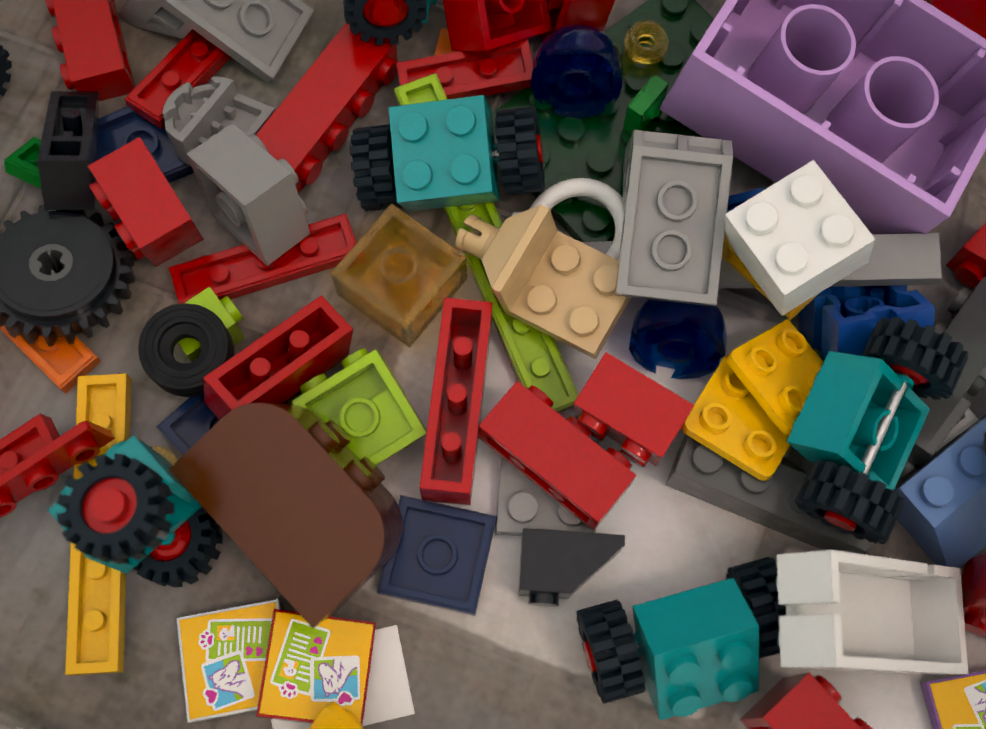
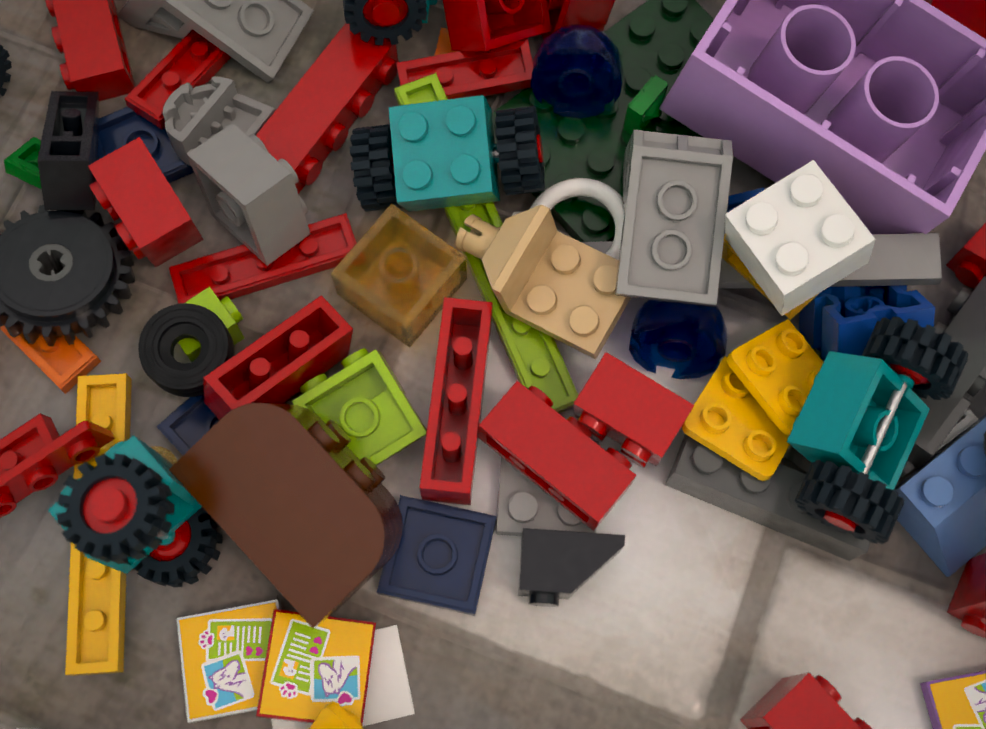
(646, 32): clear yellow plate -> none
(687, 645): teal brick -> none
(870, 614): white piece -> none

